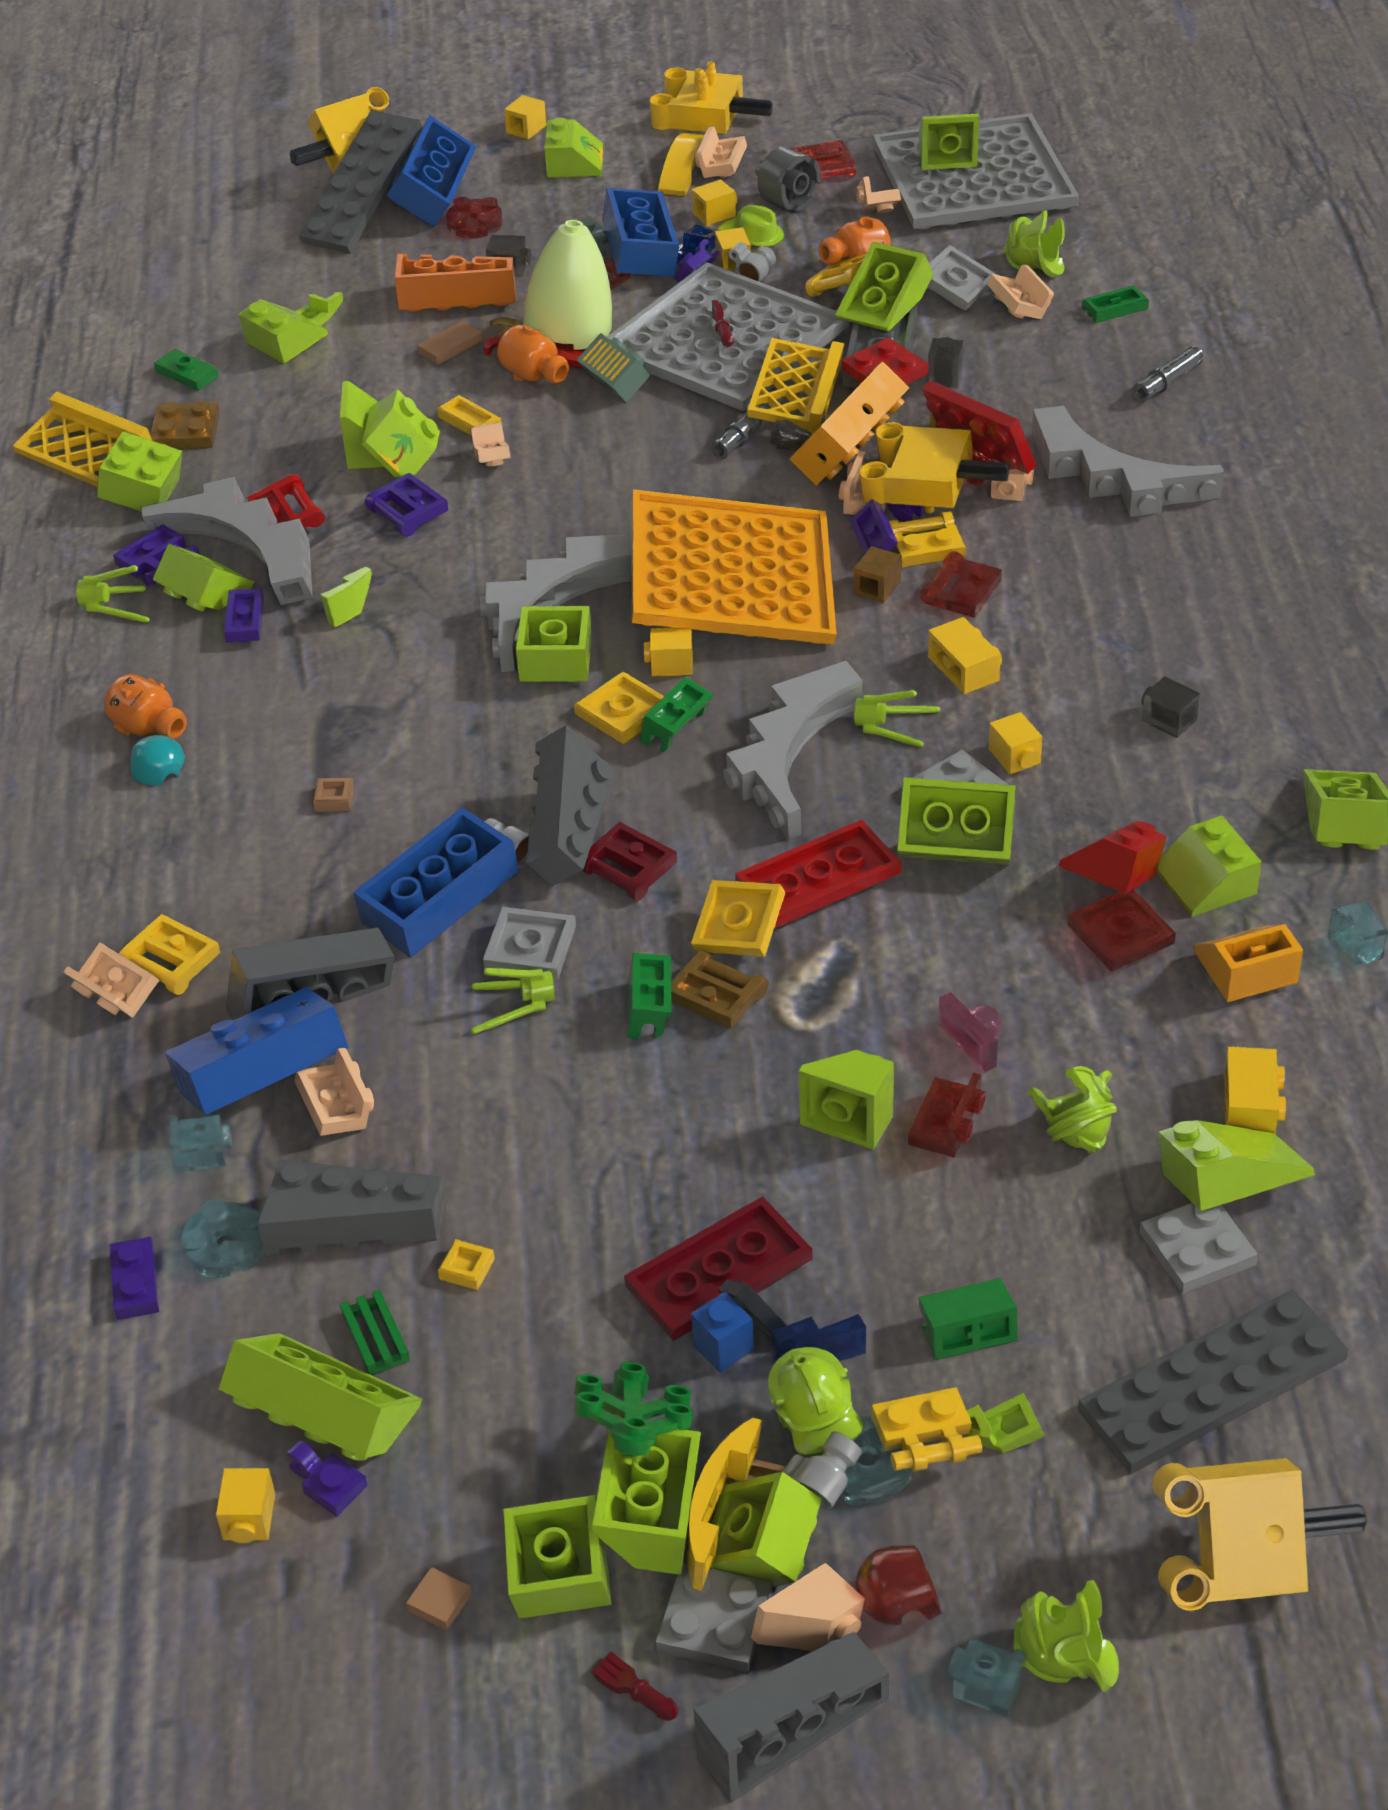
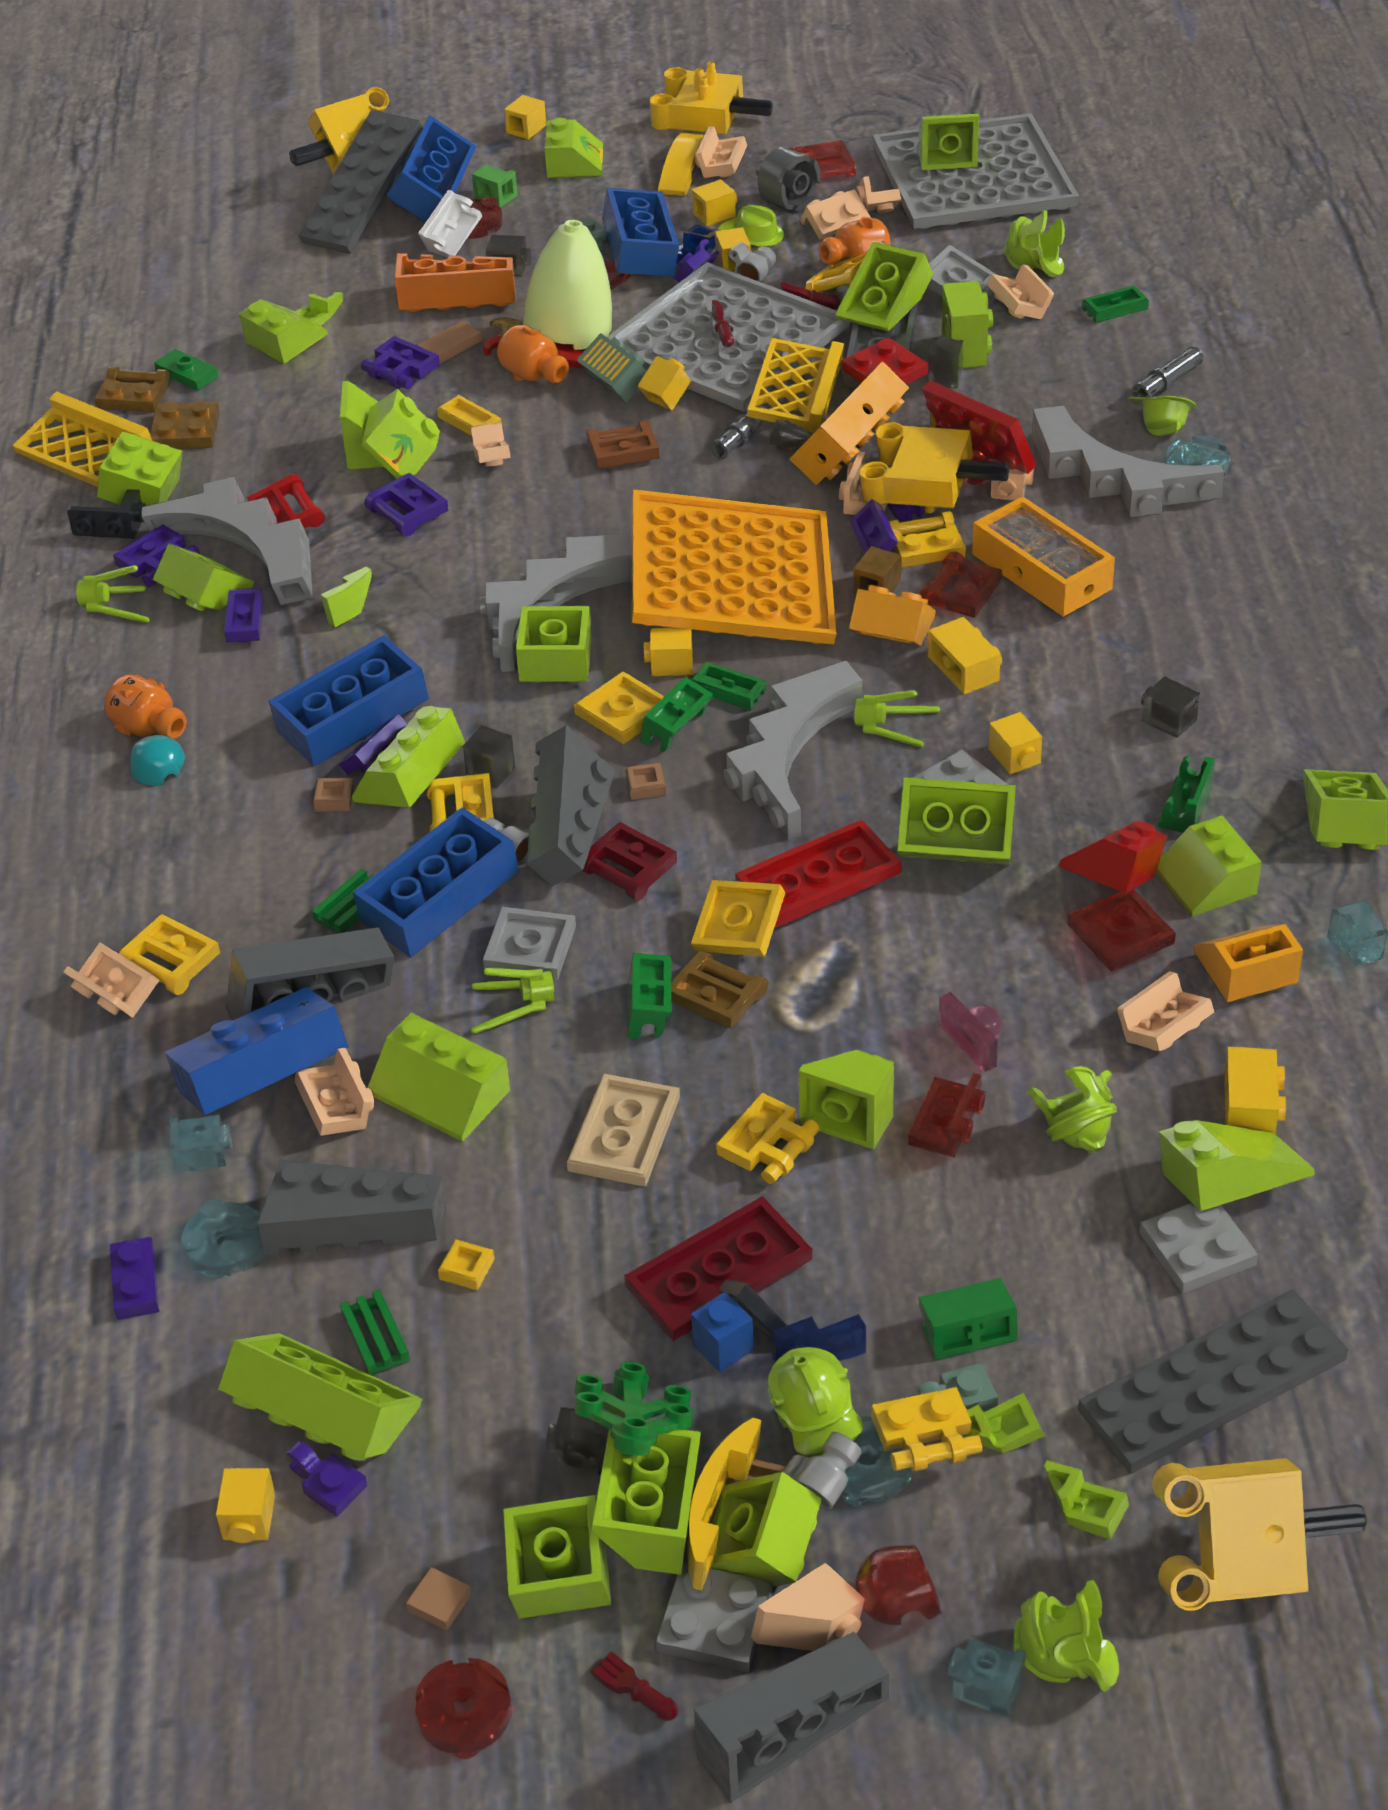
(109, 522): none -> black bracket
(139, 394): none -> pearl gold plate
(339, 902): none -> green tile
(348, 700): none -> blue brick
(365, 753): none -> dark purple plate
(404, 358): none -> dark purple plate
(411, 759): none -> lime slope
(439, 1077): none -> lime slope
(449, 224): none -> white hinge
(463, 1732): none -> clear red plate
(470, 792): none -> yellow plate
(489, 753): none -> clear smoke brick
(494, 183): none -> bright green brick
(577, 1440): none -> clear smoke brick
(623, 445): none -> dark orange plate
(623, 1130): none -> tan tile
(645, 781): none -> medium nougat tile
(664, 382): none -> yellow brick
(730, 685): none -> green tile
(758, 1130): none -> yellow plate
(826, 300): none -> dark red piece
(832, 213): none -> light nougat bracket
(891, 617): none -> light orange slope
(967, 319): none -> lime brick
(971, 1383): none -> sand green plate
(1043, 556): none -> light orange brick
(1084, 1503): none -> lime slope
(1162, 1013): none -> light nougat bracket
(1164, 413): none -> lime piece
(1187, 796): none -> green hinge
(1204, 448): none -> clear light blue plate

